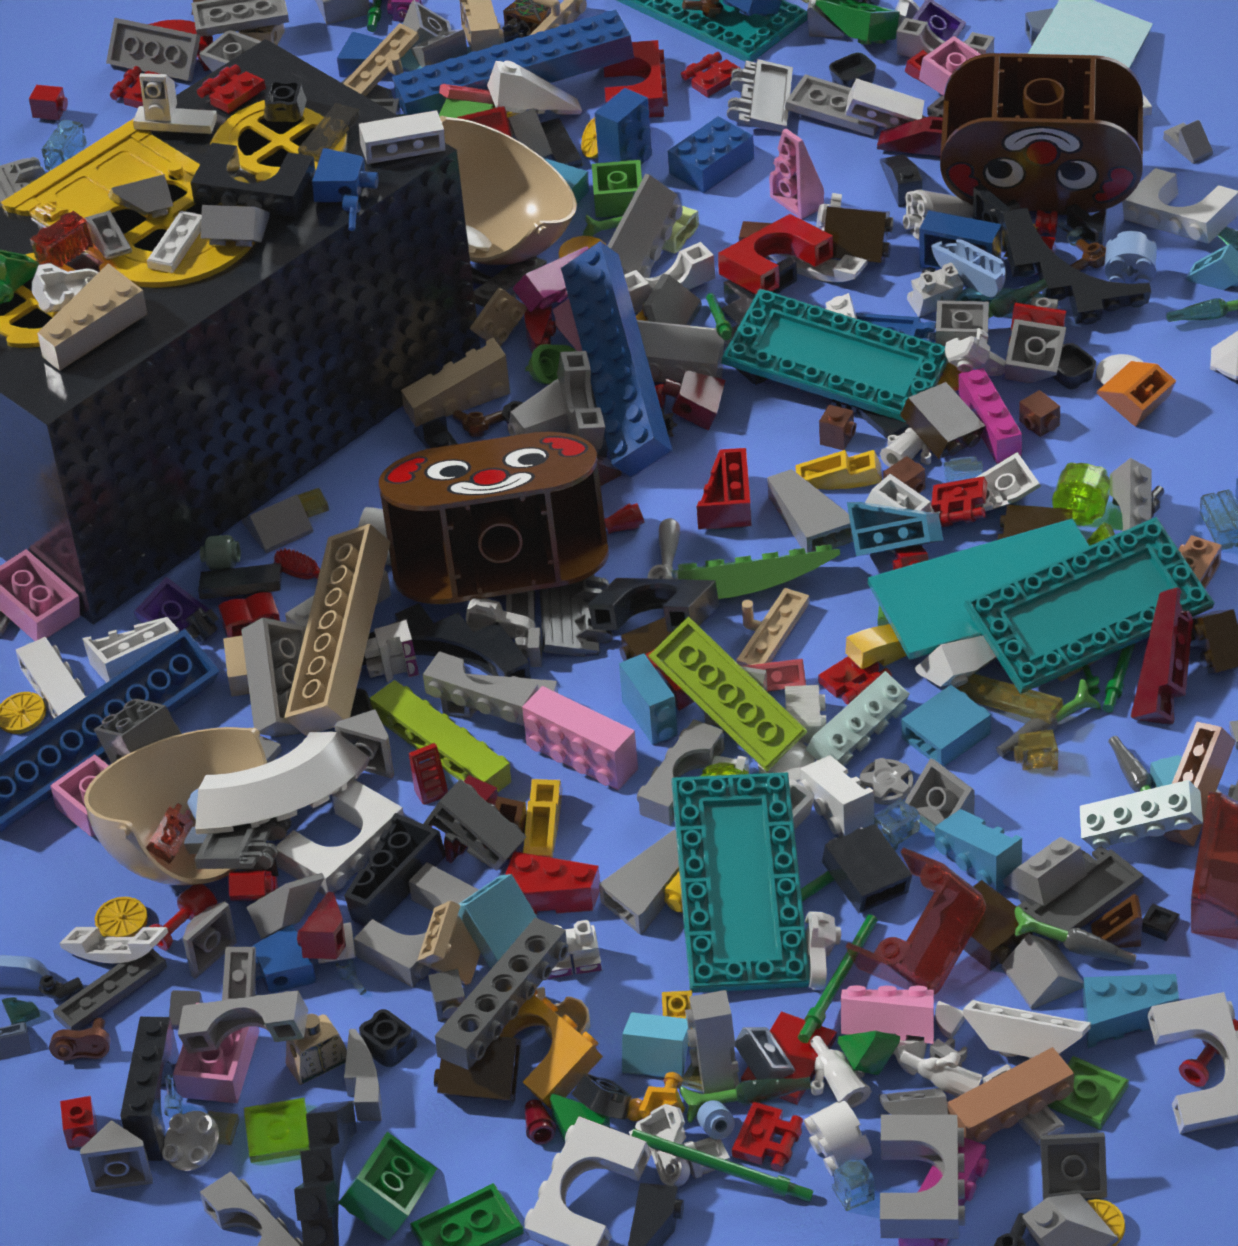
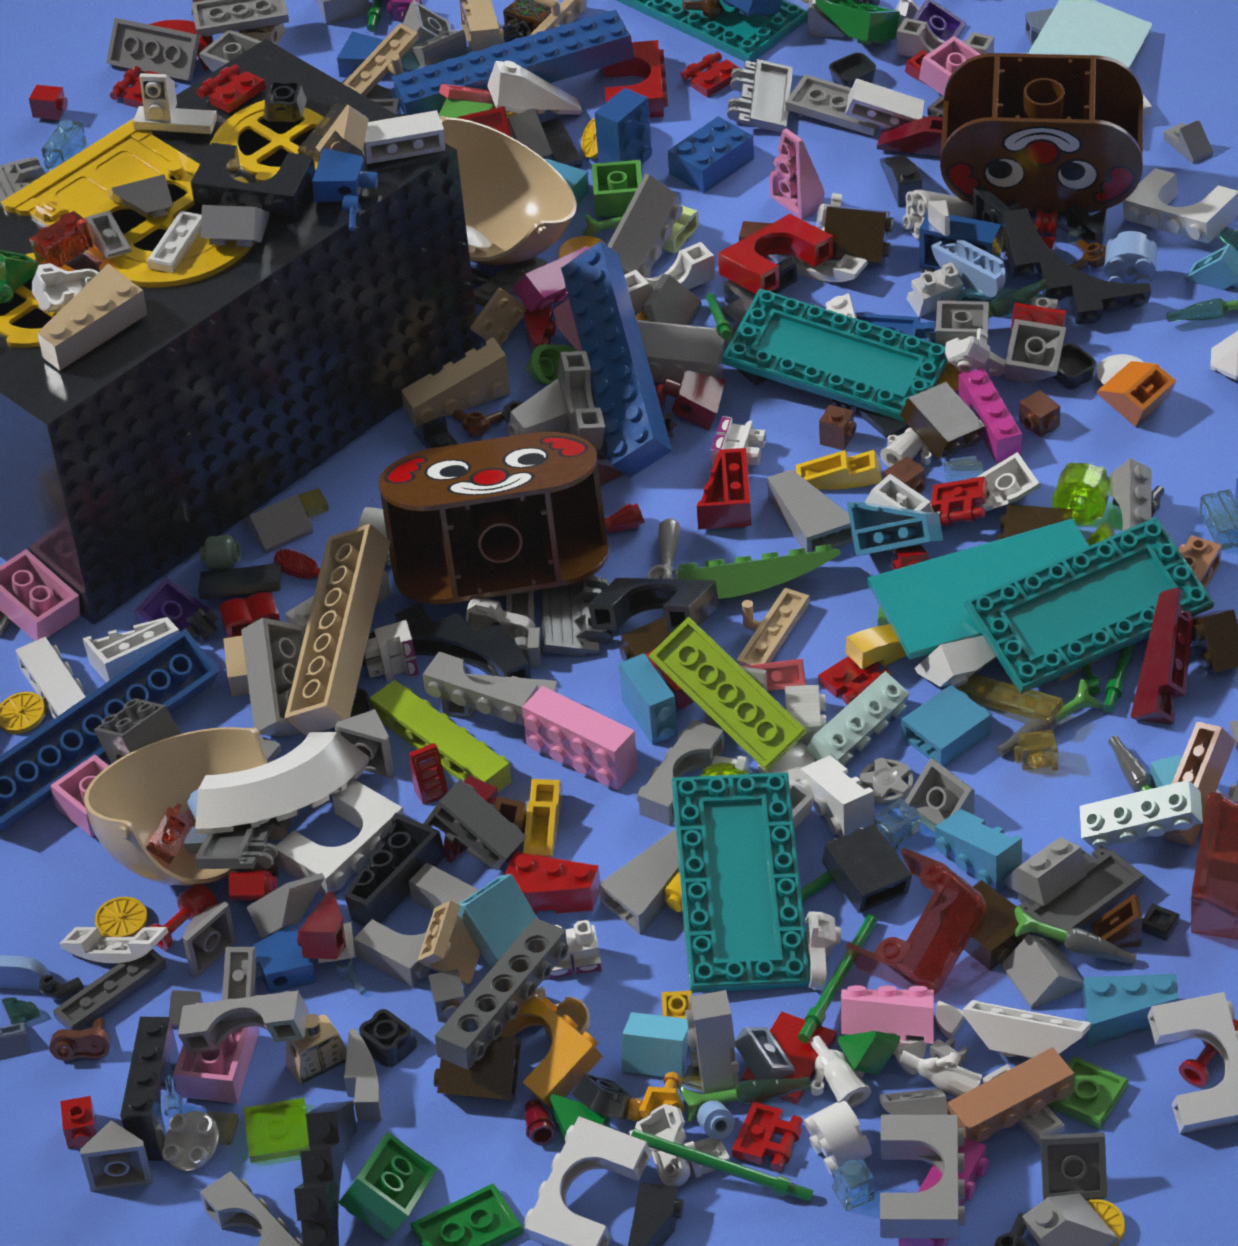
(345, 132): none -> tan slope
(739, 436): none -> white hips
(939, 216): none -> white slope

